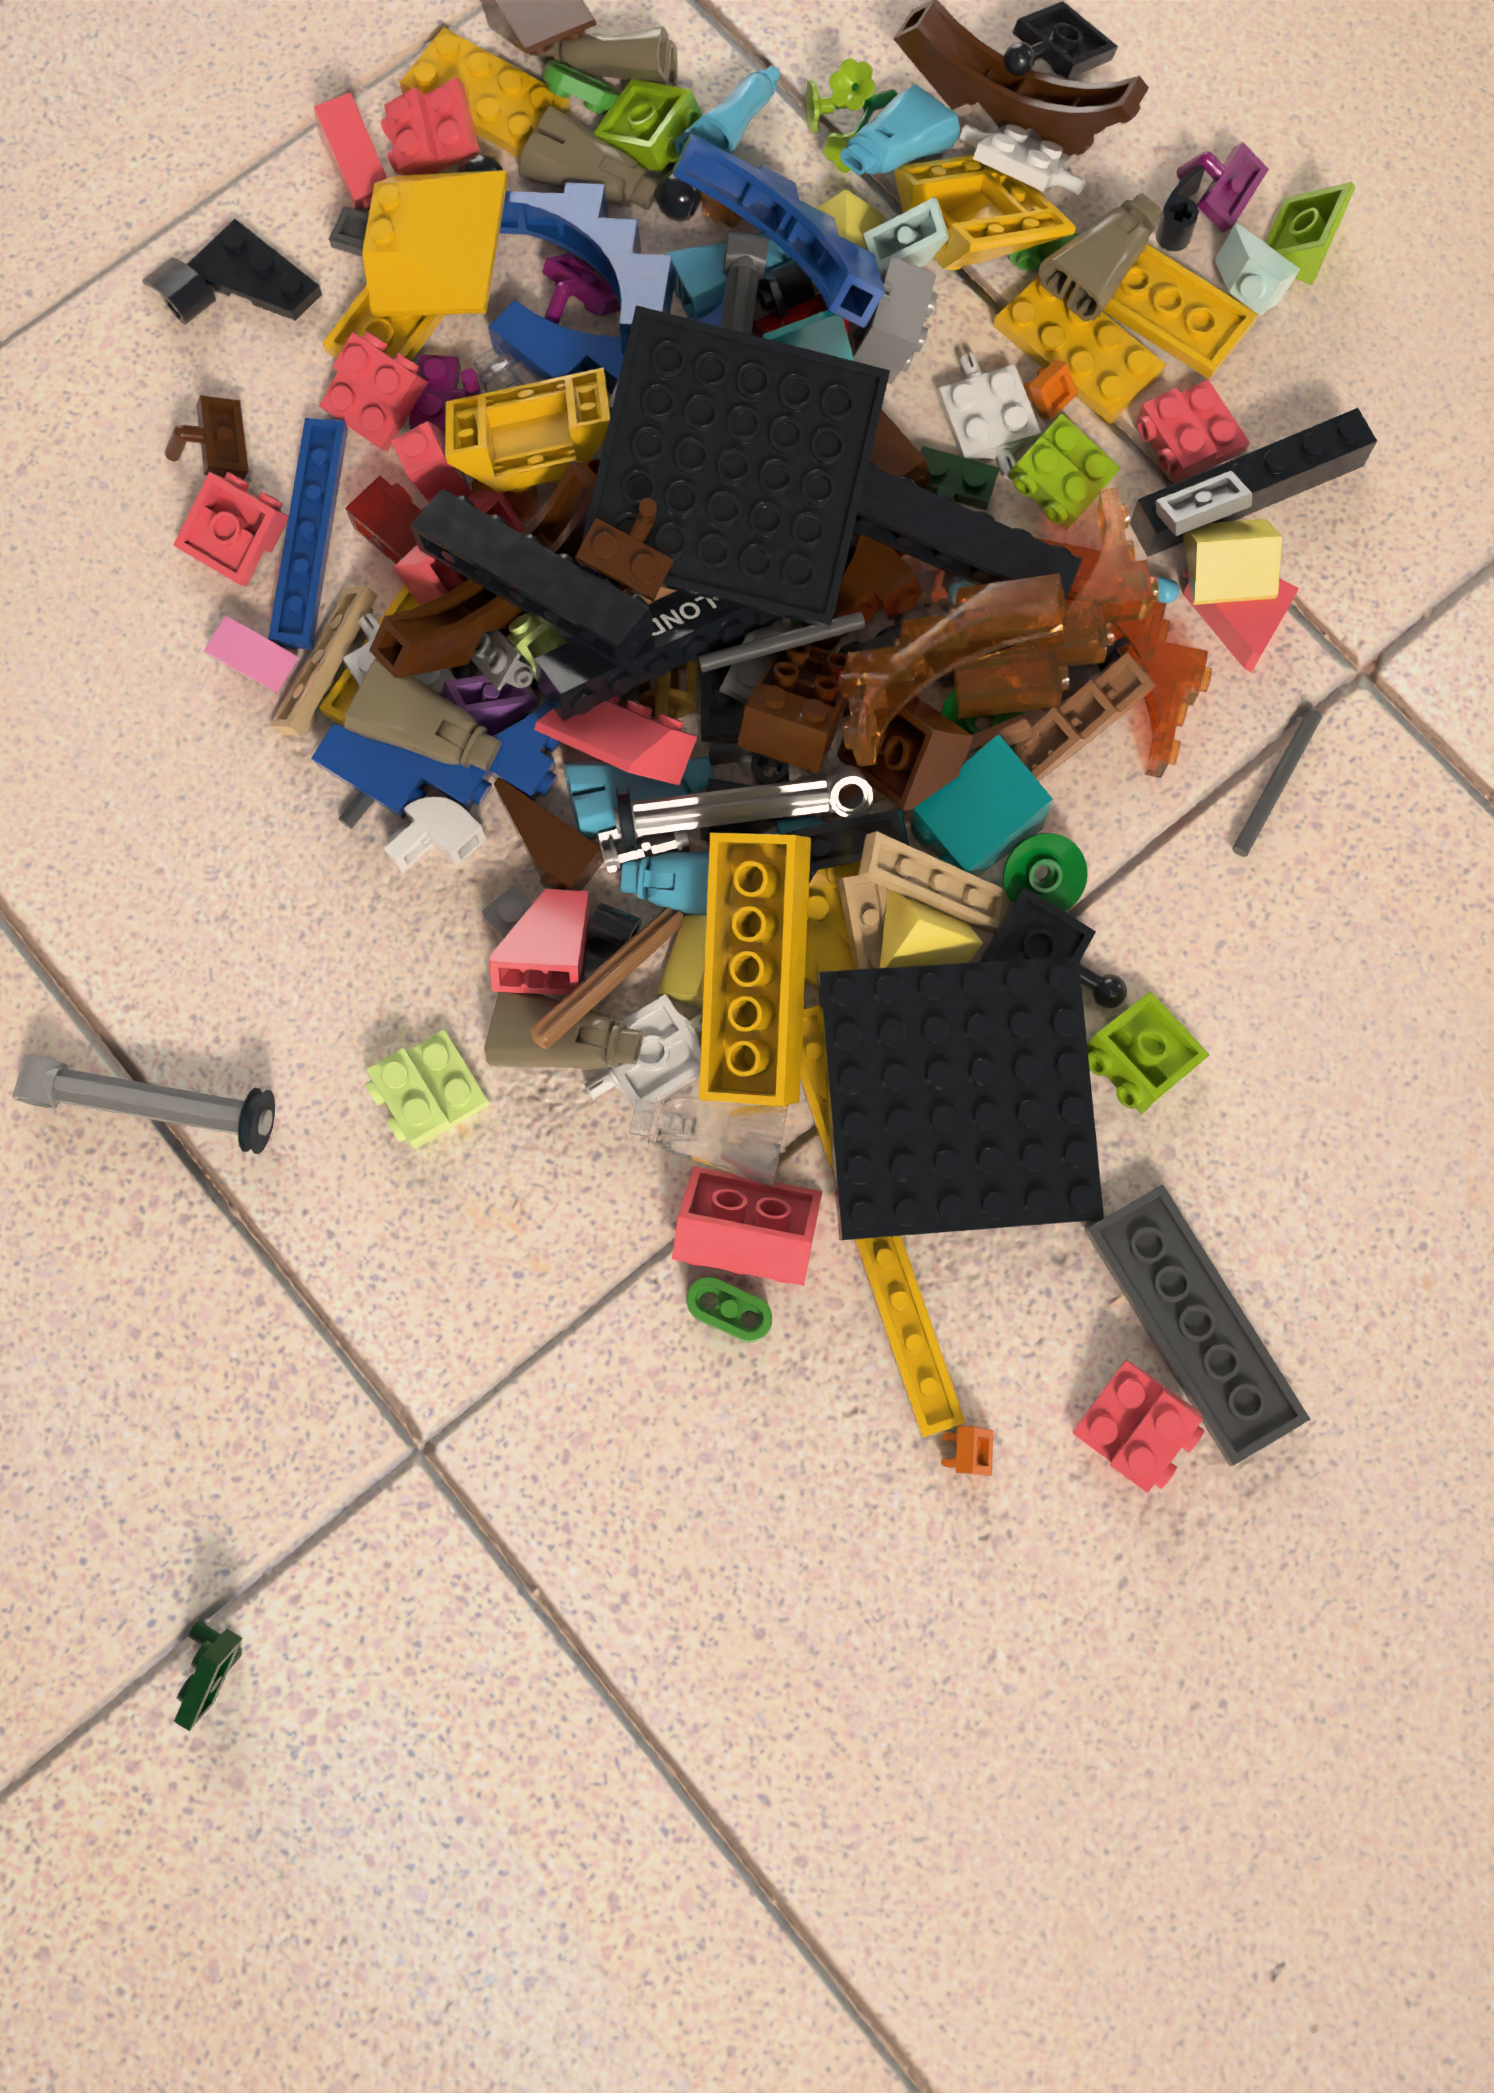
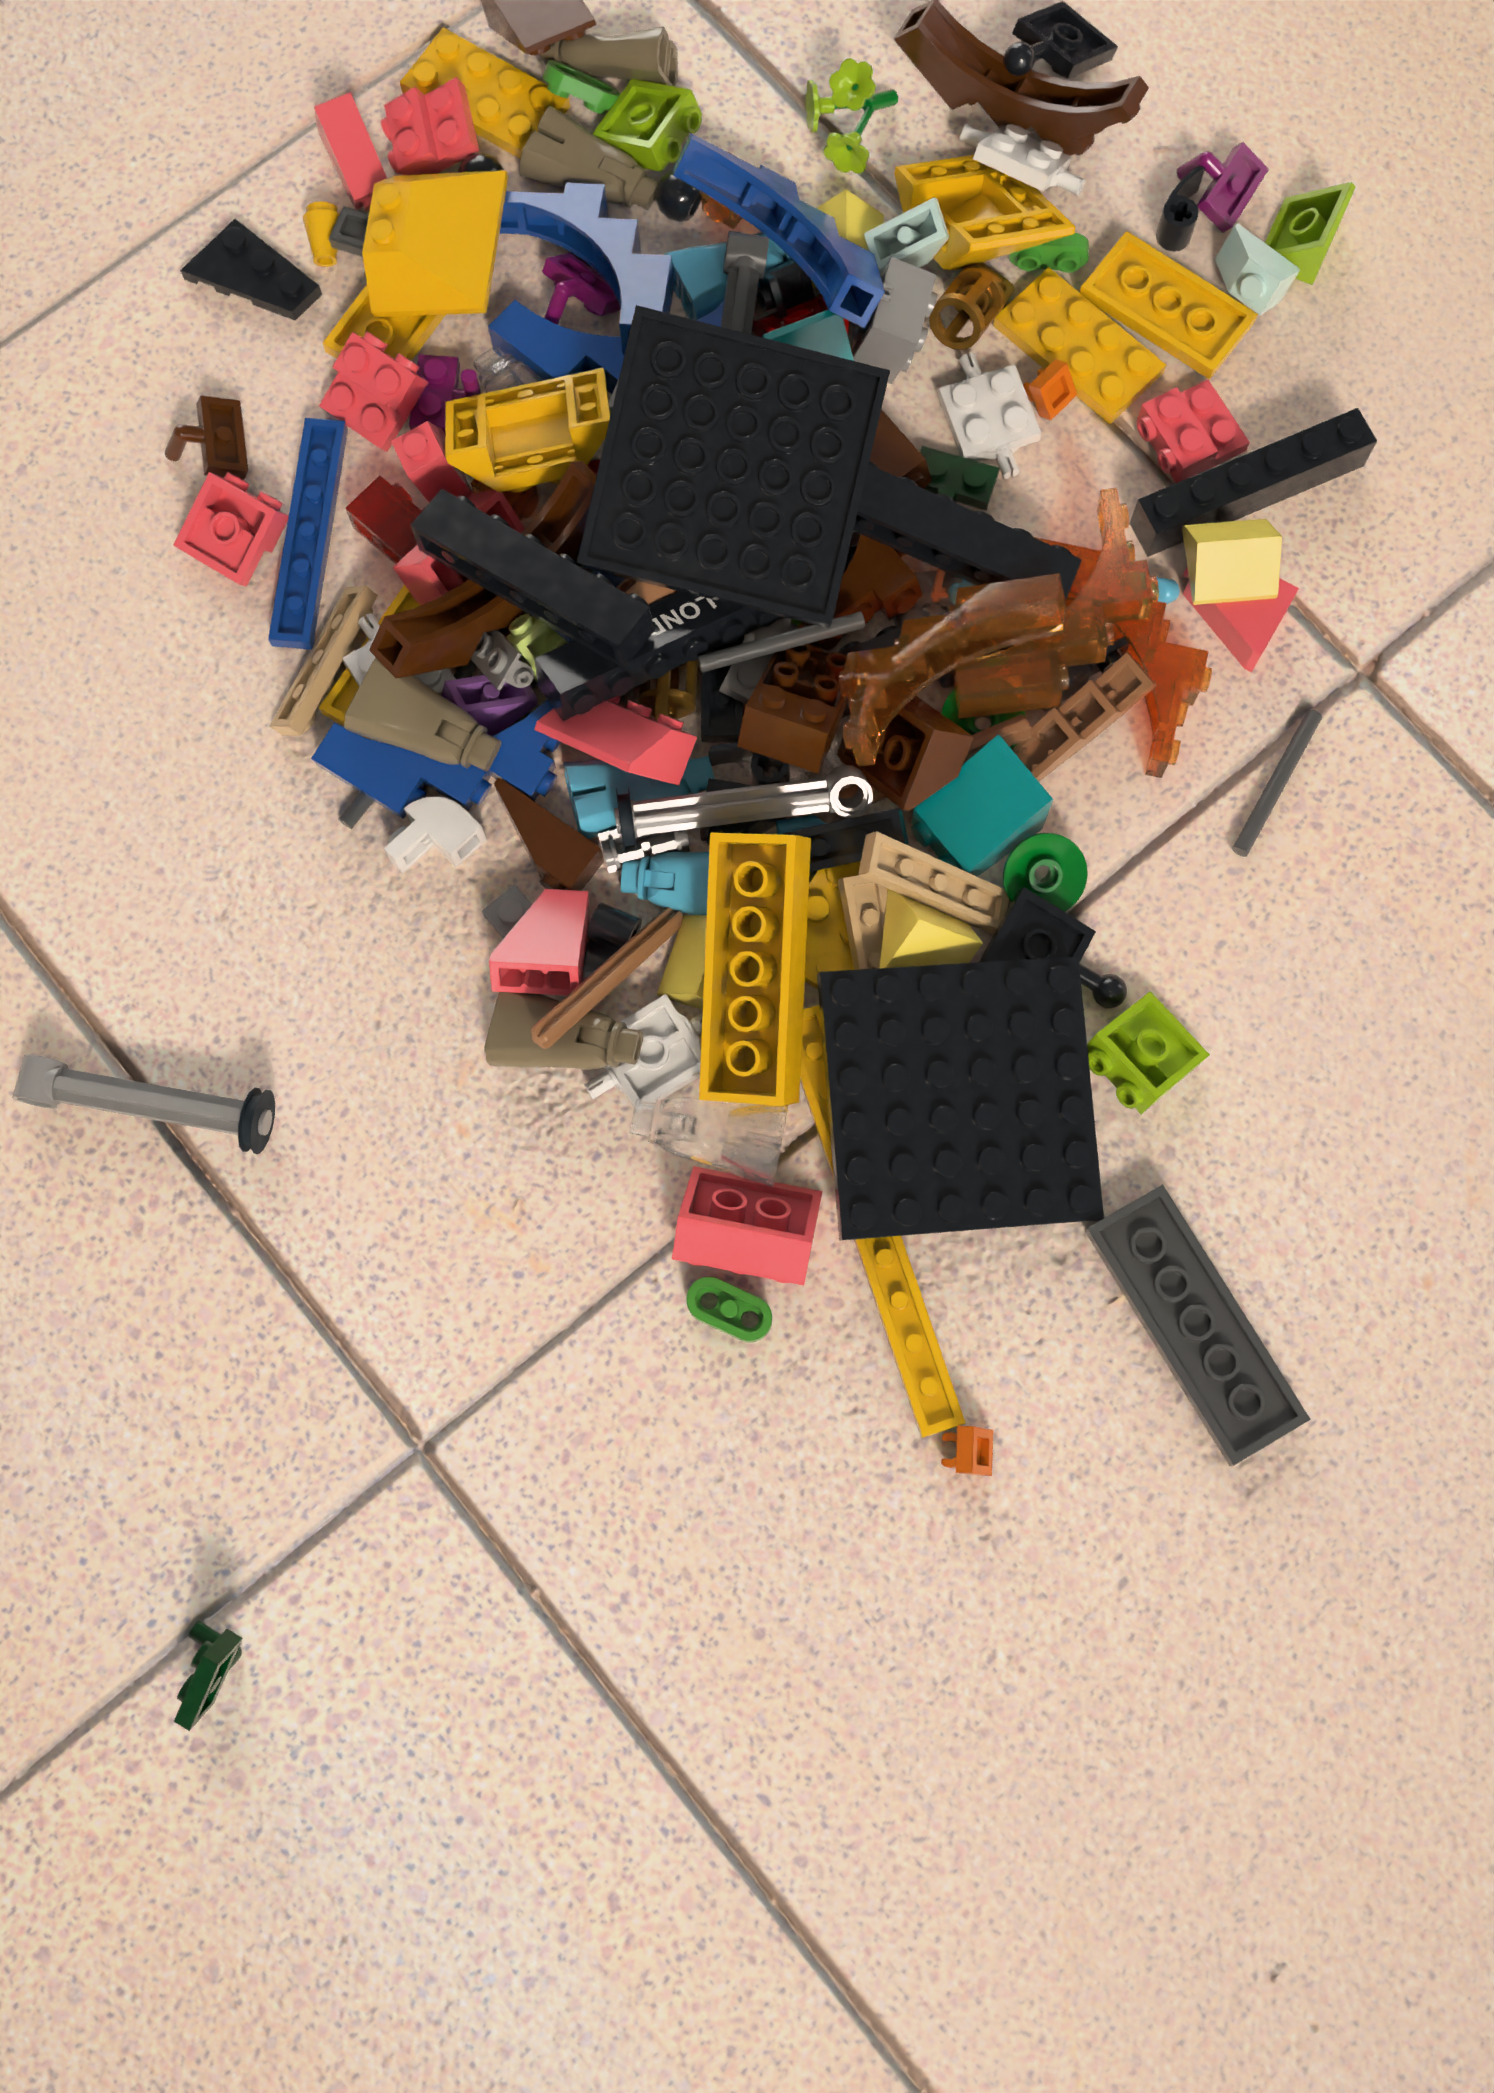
(181, 289): black panel -> none
(251, 654): bright pink slope -> none
(319, 223): none -> yellow cone
(425, 1089): yellowish green plate -> none
(626, 556): reddish brown plate -> none
(729, 120): medium azure piece -> none
(903, 131): medium azure piece -> none
(978, 297): none -> pearl gold piece
(1063, 472): lime plate -> none
(1100, 257): dark tan piece -> none
(1140, 1426): coral plate -> none
(1203, 503): light grey plate -> none

